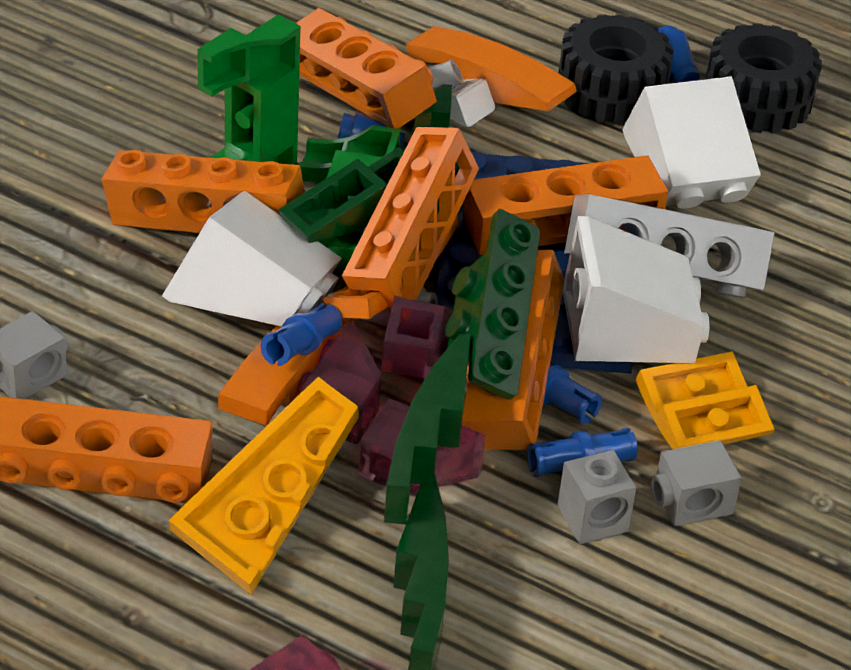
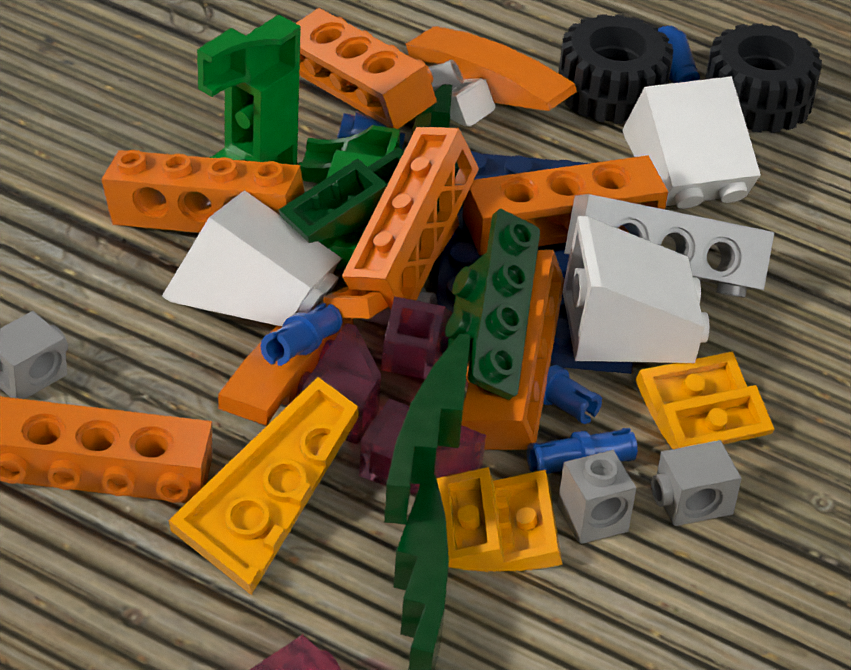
(500, 522): none -> light orange slope

